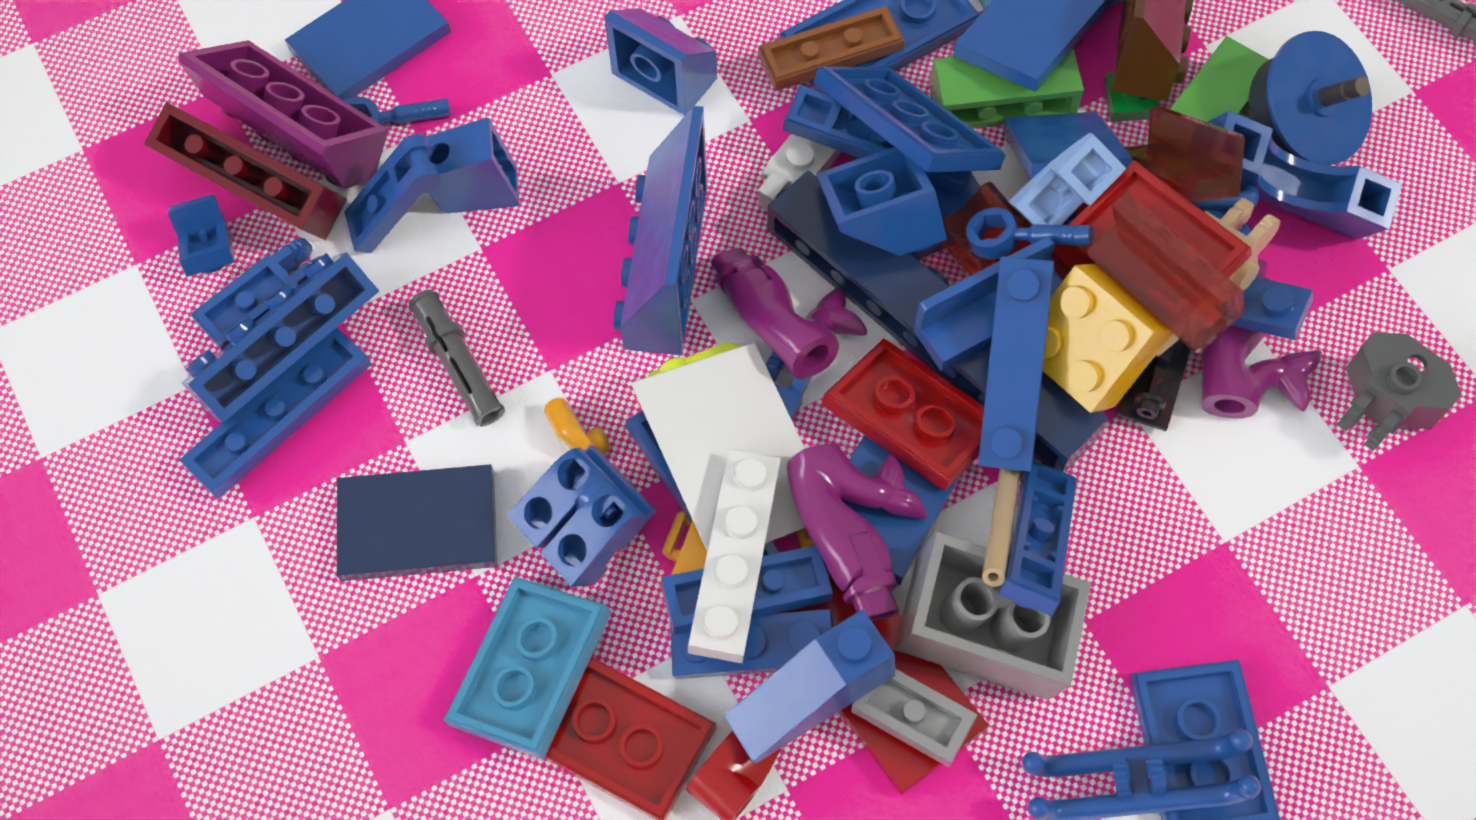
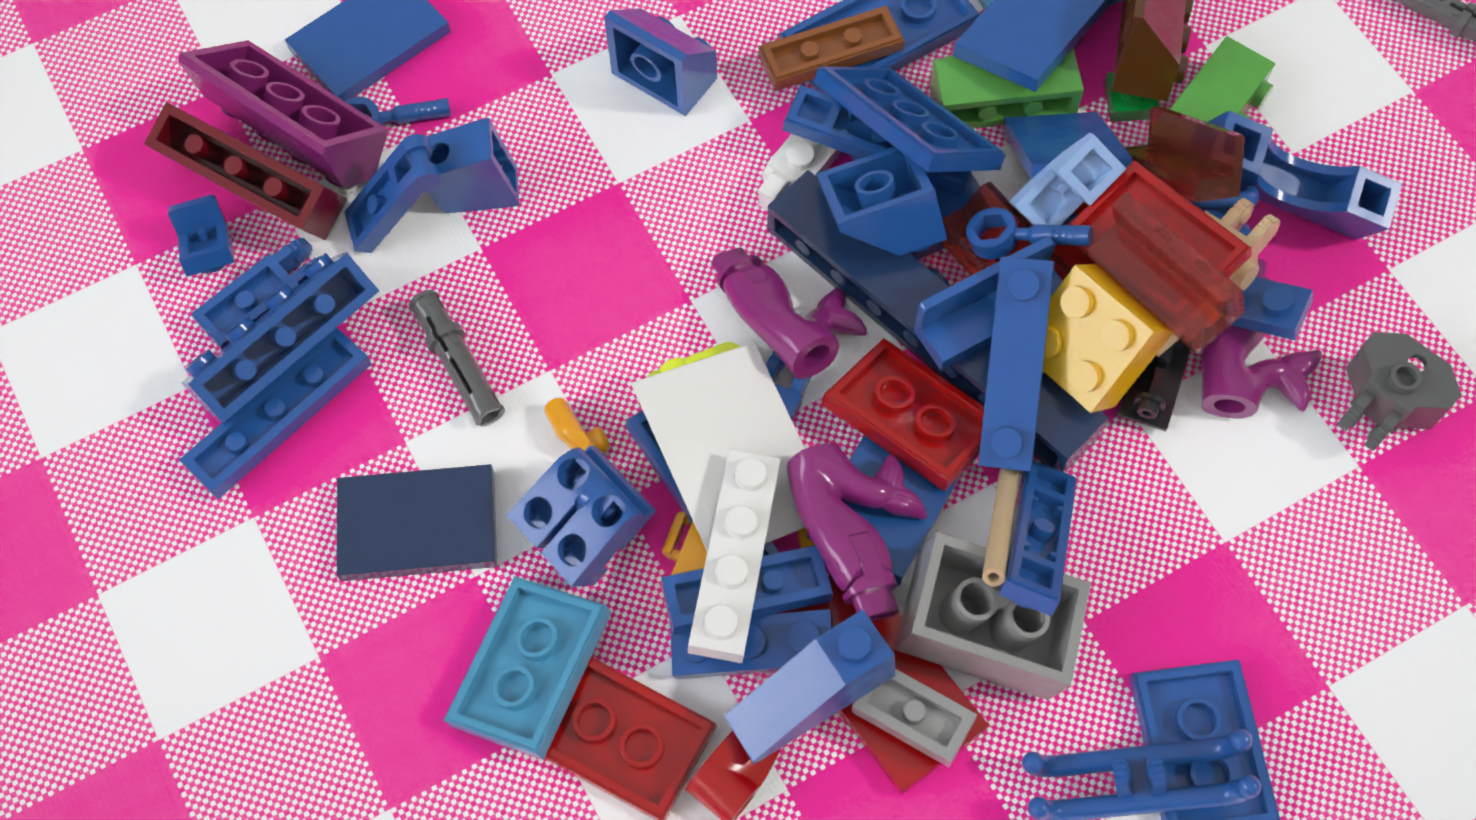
(665, 241): blue slope -> none
(1313, 98): blue piece -> none

